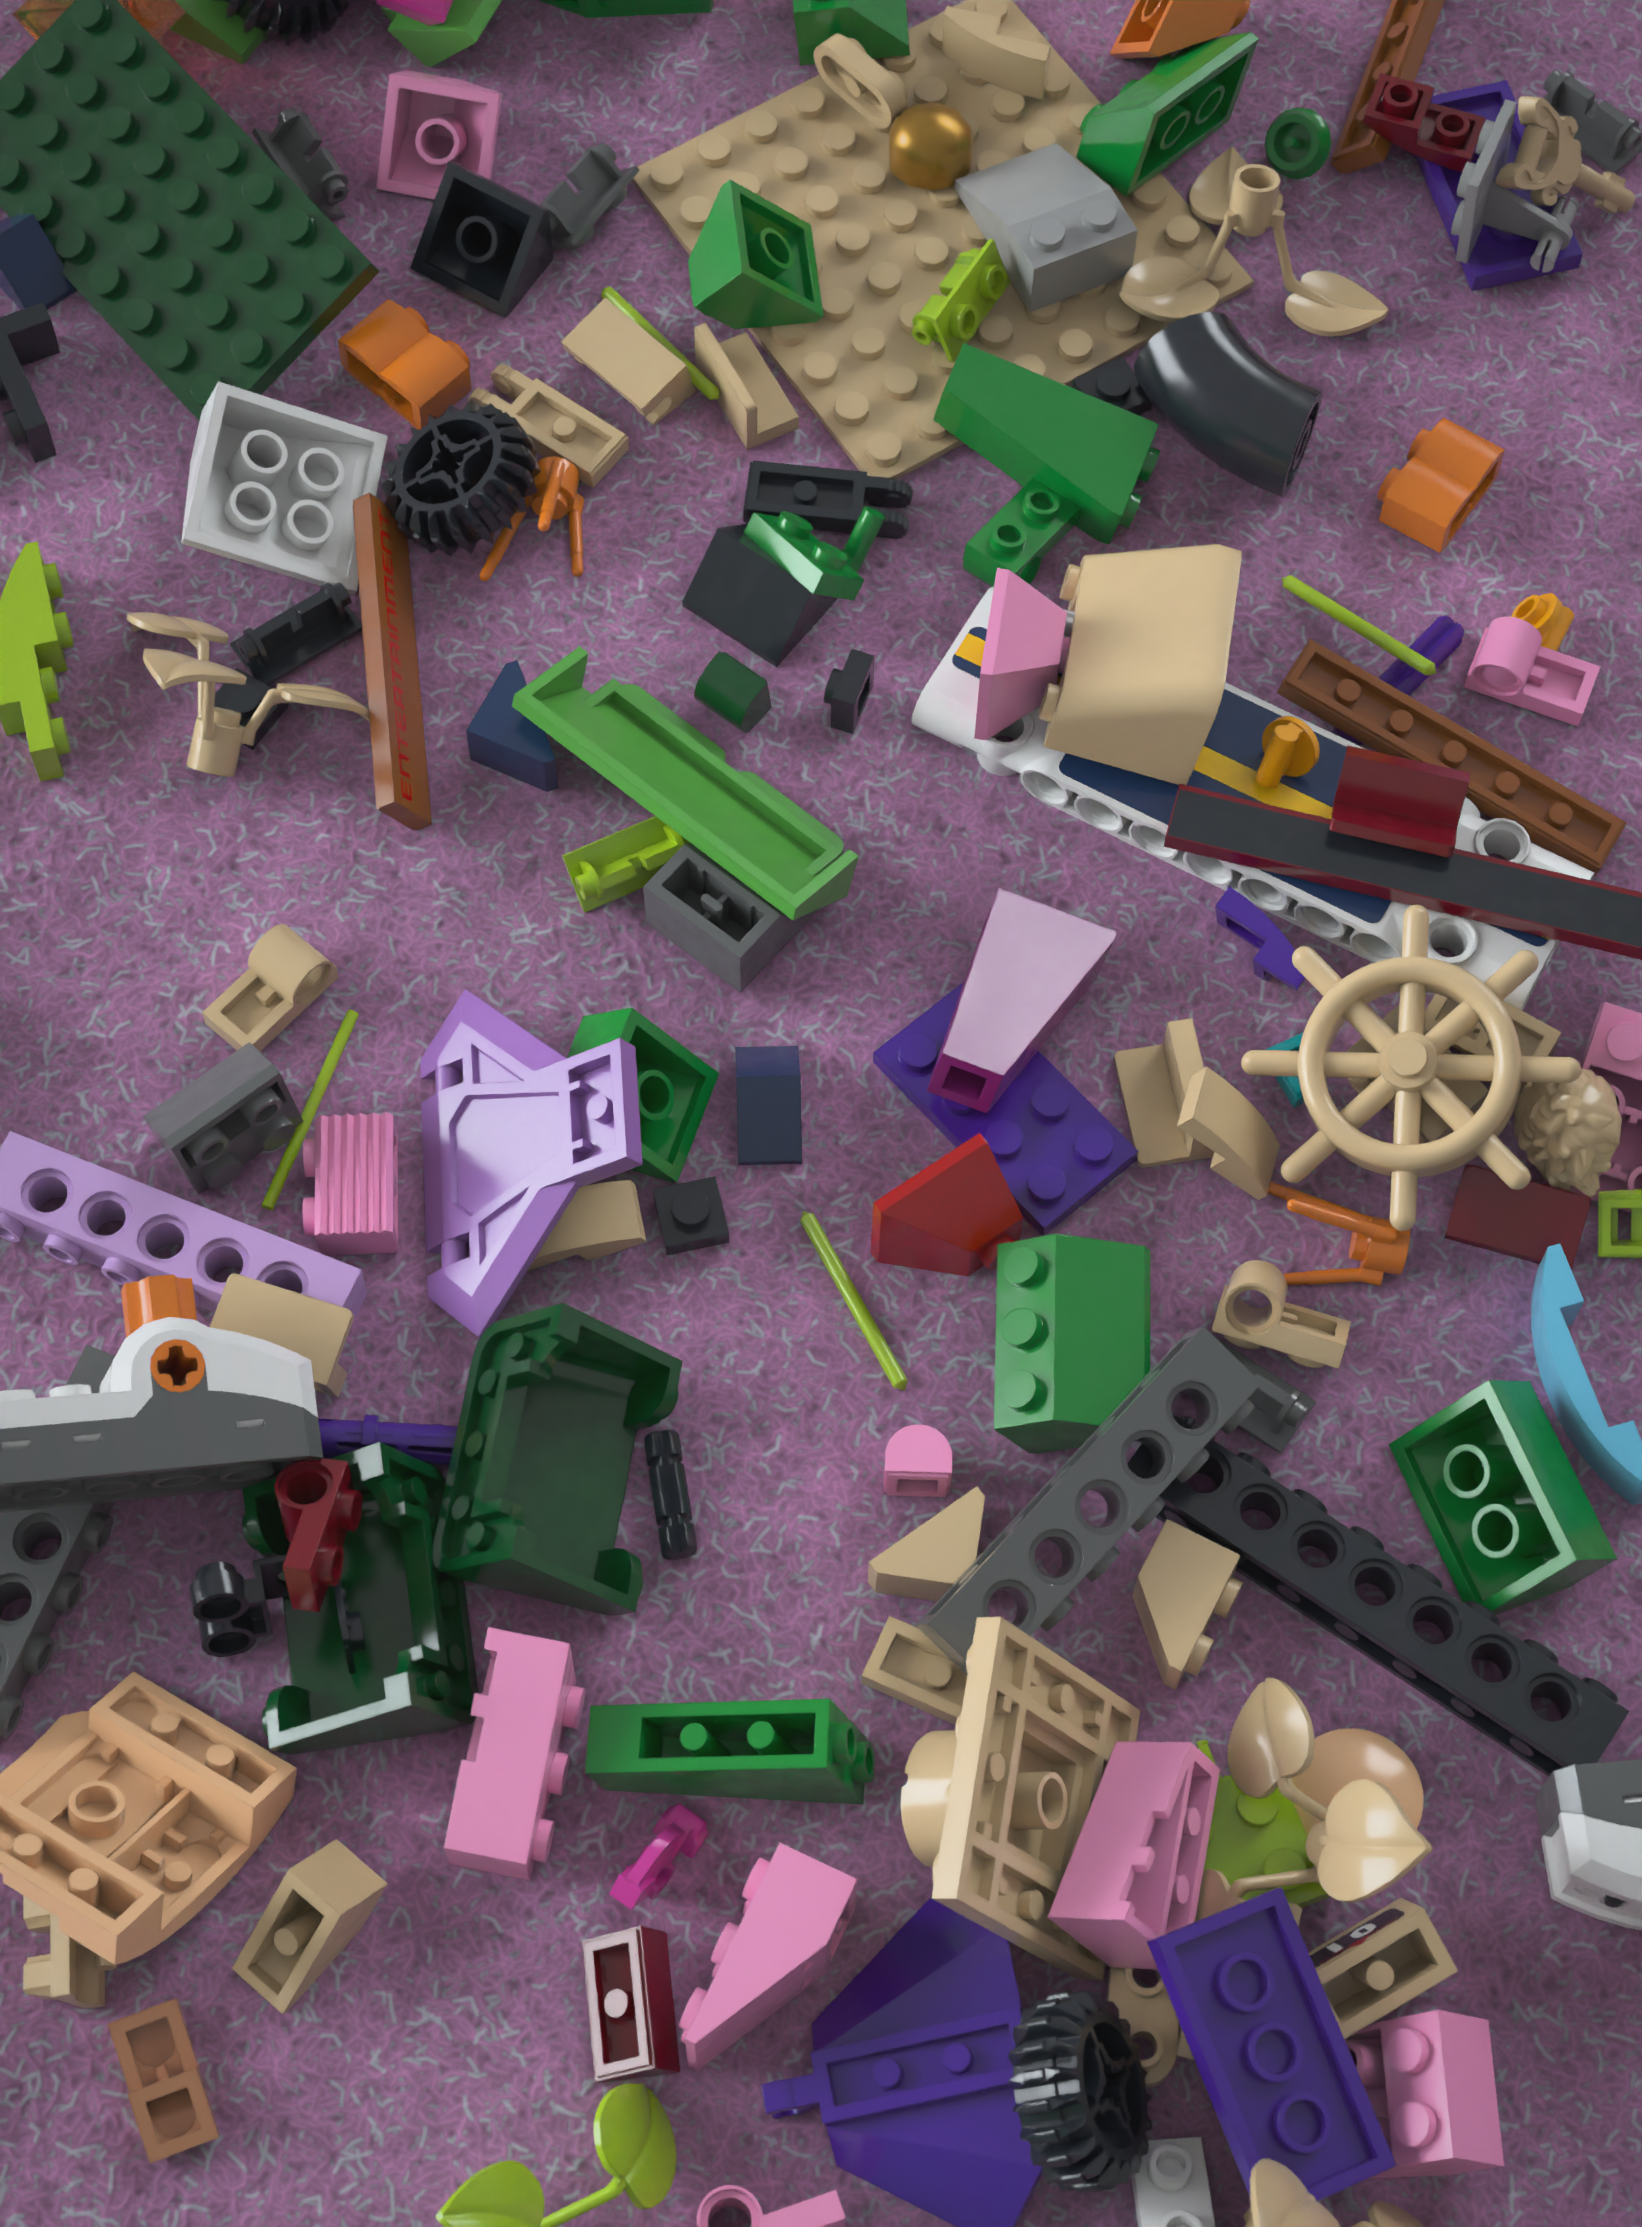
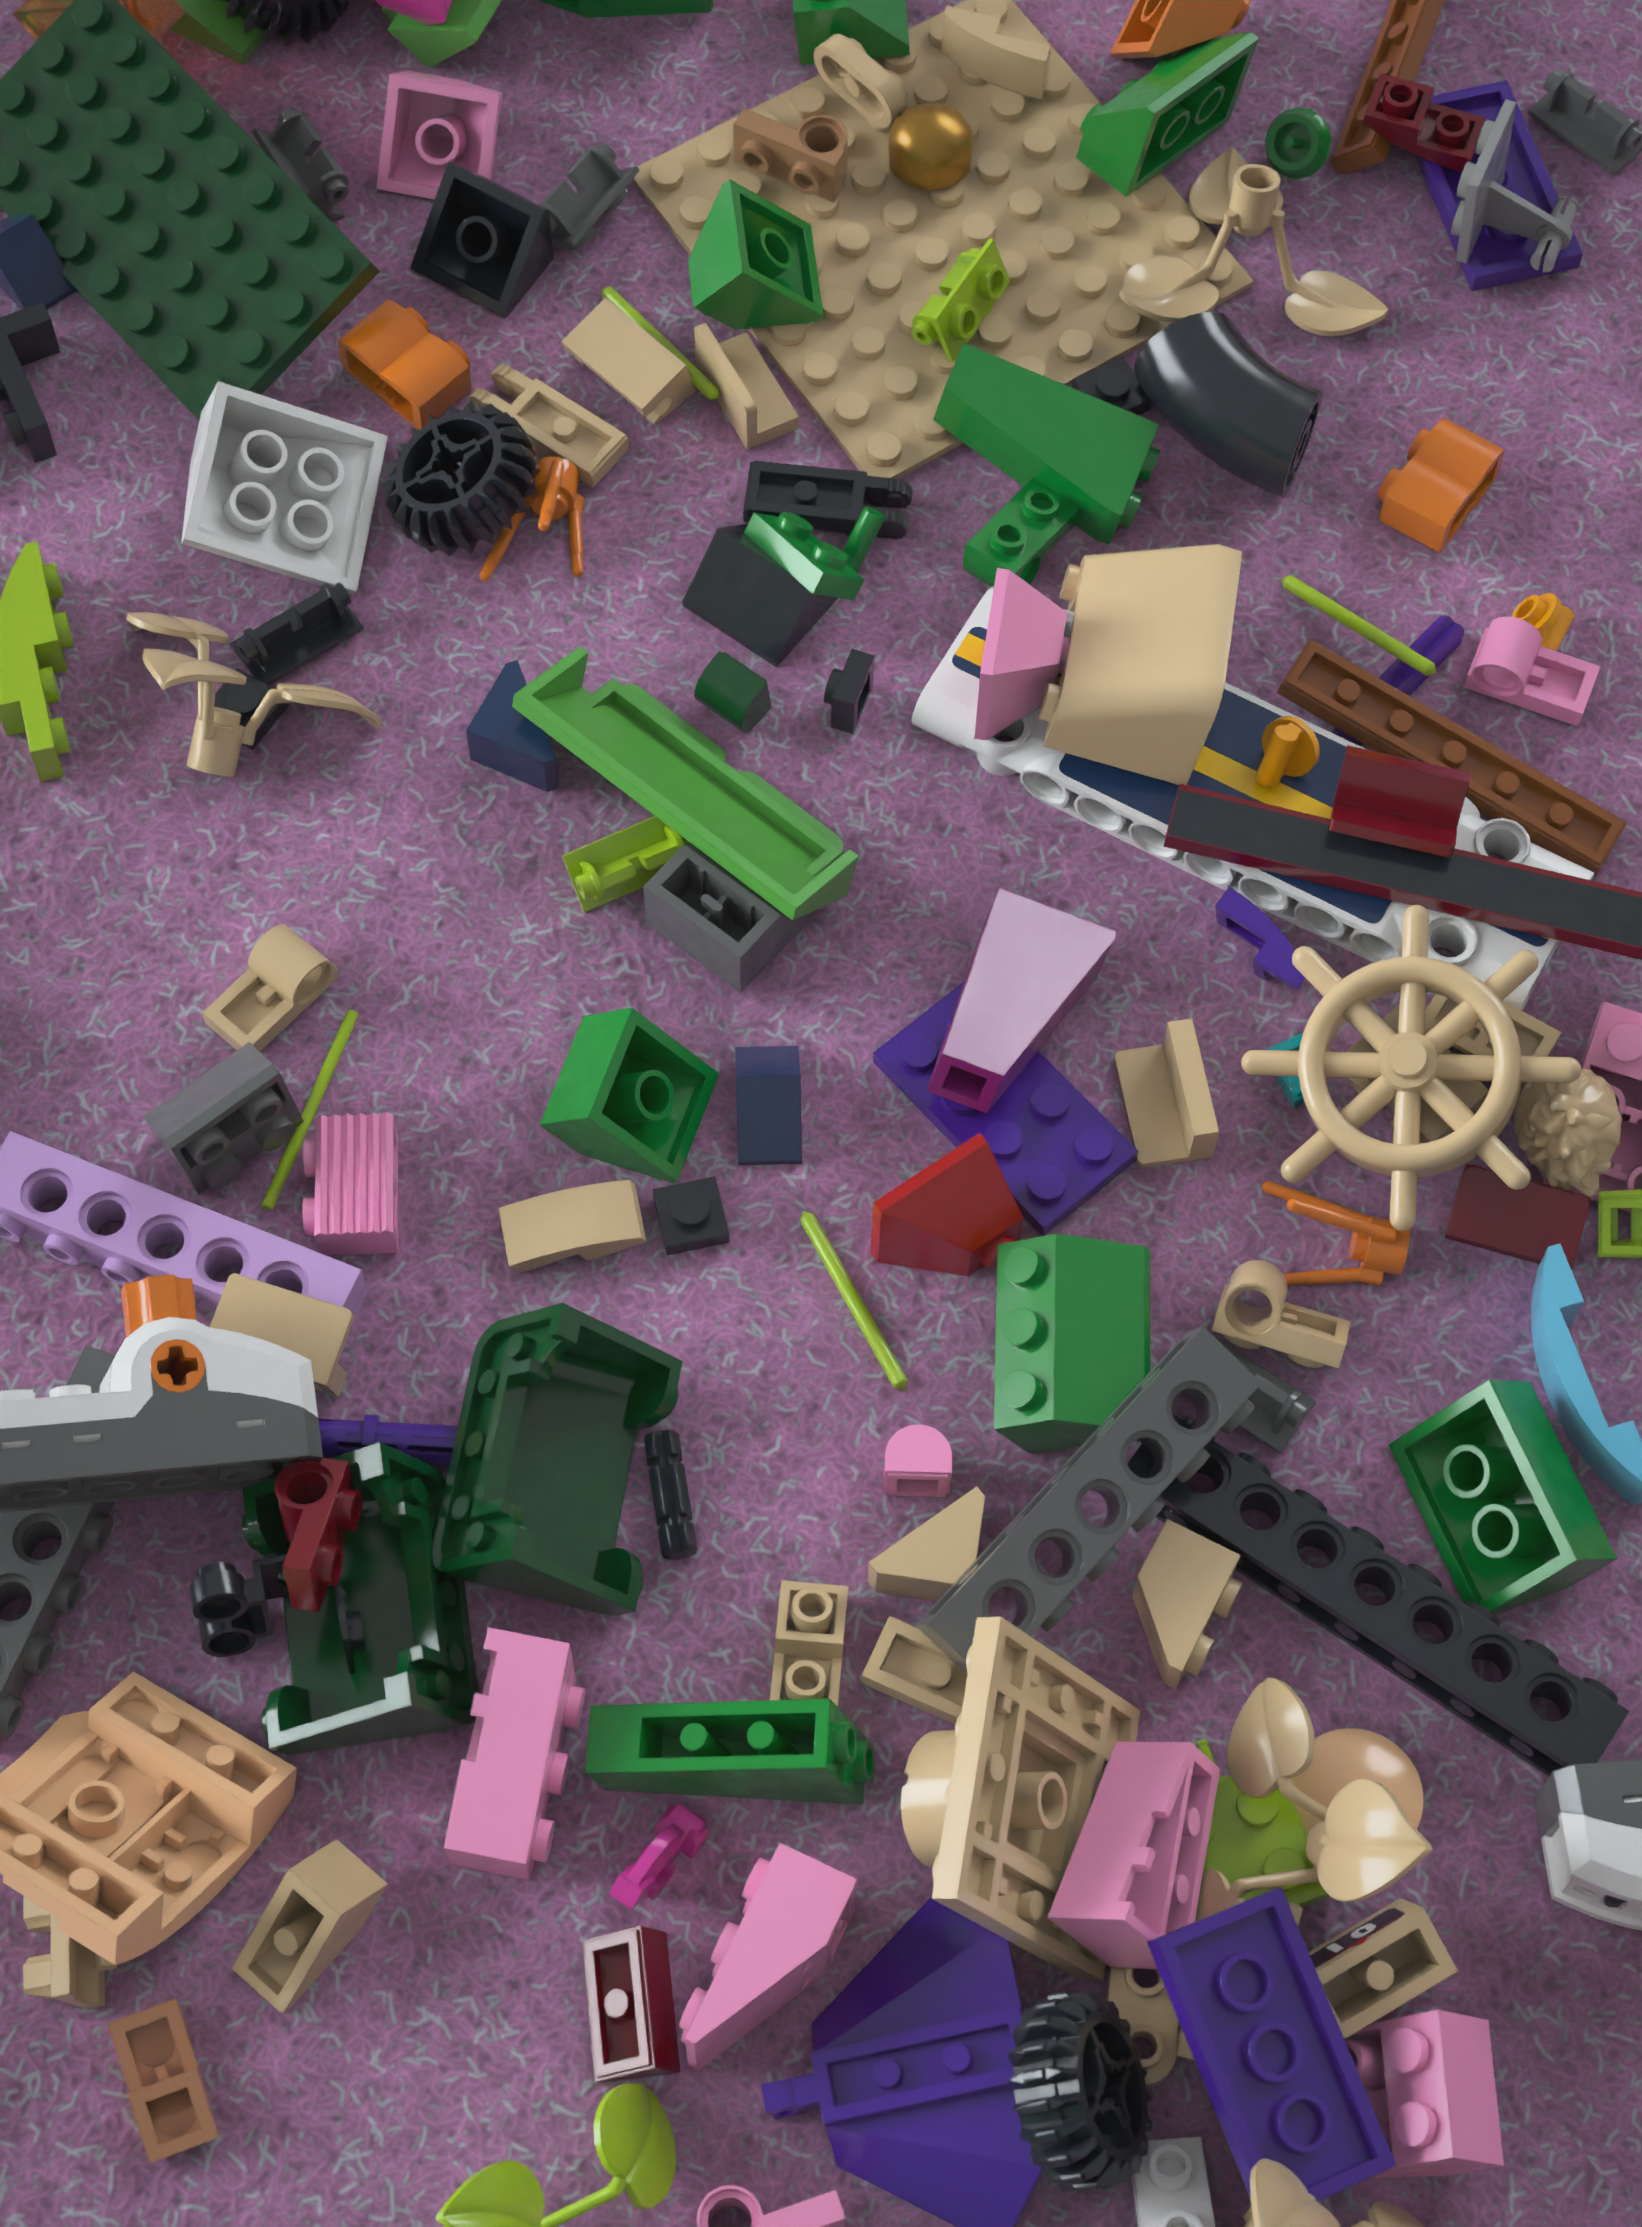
(391, 665): dark orange tile -> none
(513, 1148): medium lavender plate -> none
(806, 158): none -> medium nougat plate
(809, 1641): none -> tan slope
(1051, 224): light grey slope -> none
(1231, 1128): tan slope -> none
(1552, 161): tan piece -> none

